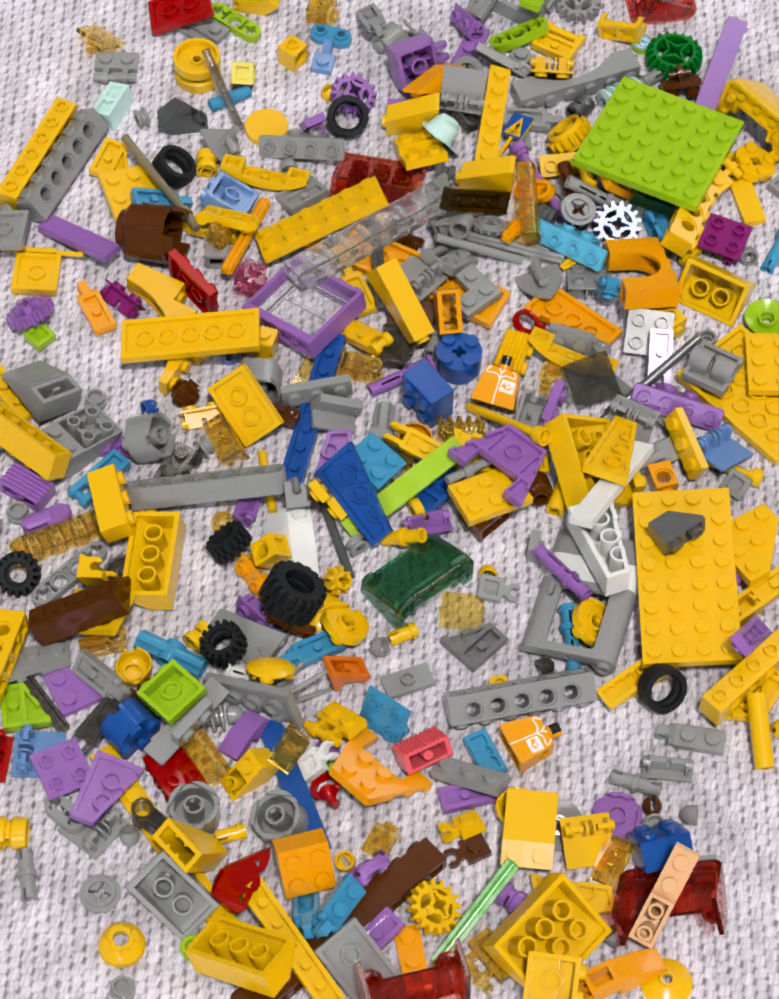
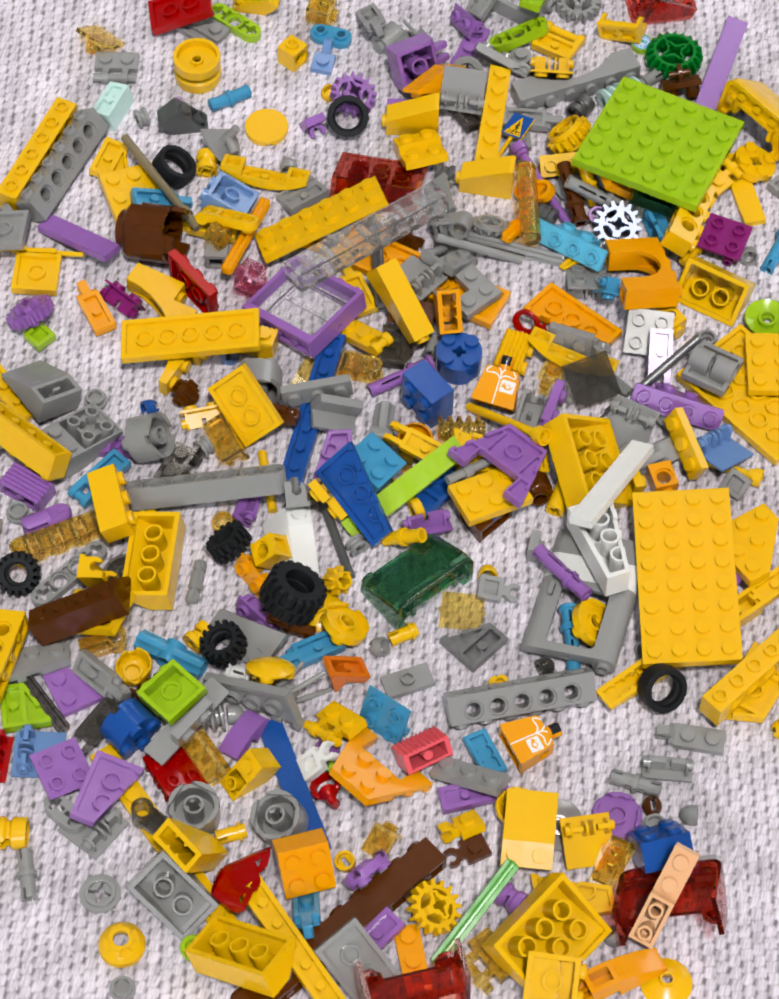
(129, 835): light grey hinge -> none
(196, 582): none -> light grey axle
(222, 88): clear smoke bar -> none
(243, 72): light yellow brick -> none
(288, 749): clear yellow slope -> none
(302, 145): light grey bracket -> none
(338, 906): dark azure hinge -> none
(444, 129): light aqua piece -> none
(475, 200): dark brown plate -> none
(541, 281): light grey shield -> none
(578, 201): light grey gear -> none
(613, 452): yellow wing -> none
(674, 529): dark grey slope -> none
(750, 636): medium lavender plate -> none
(760, 731): yellow piece -> none

